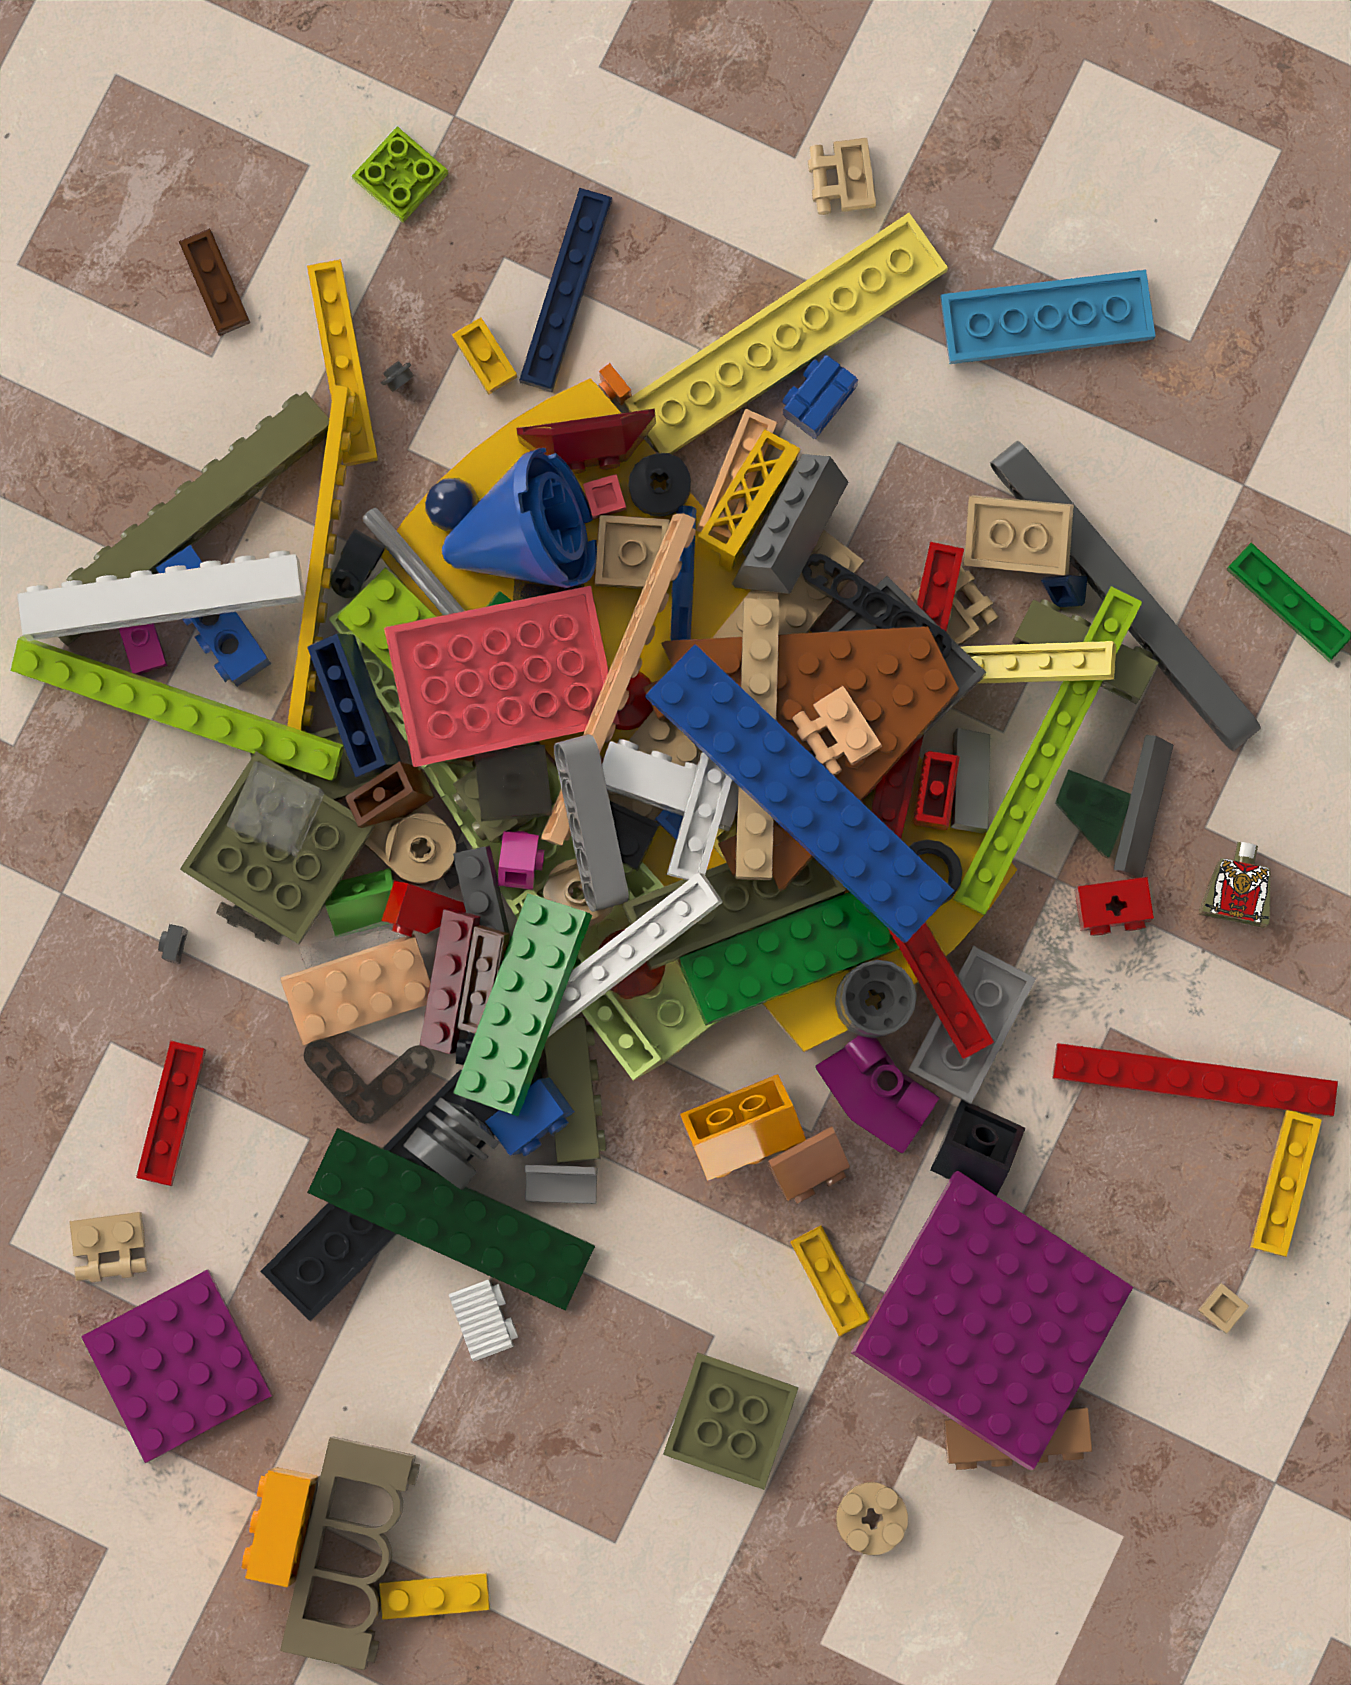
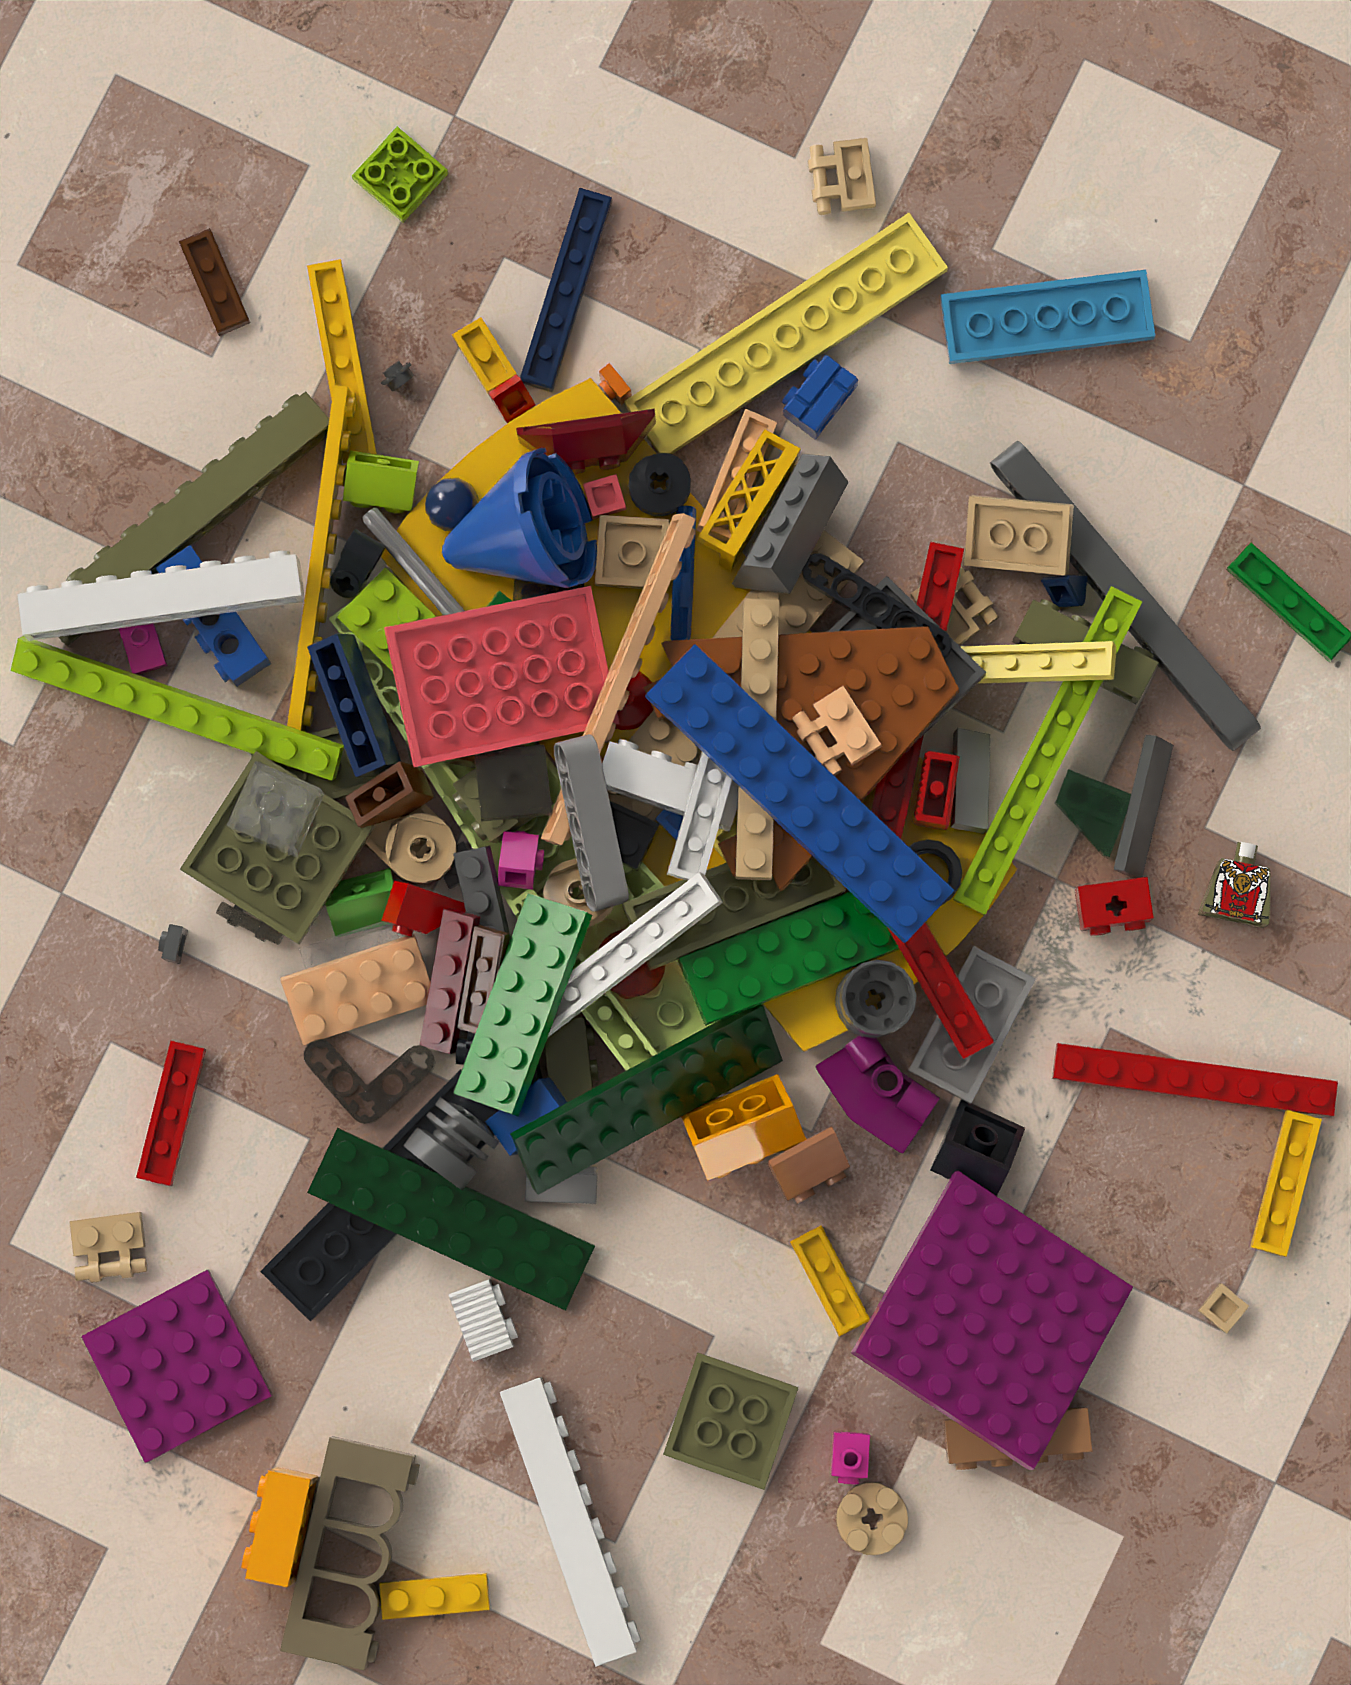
(380, 481): none -> lime brick
(511, 398): none -> red plate
(569, 1521): none -> white brick
(646, 1097): none -> dark green plate
(850, 1456): none -> dark pink brick

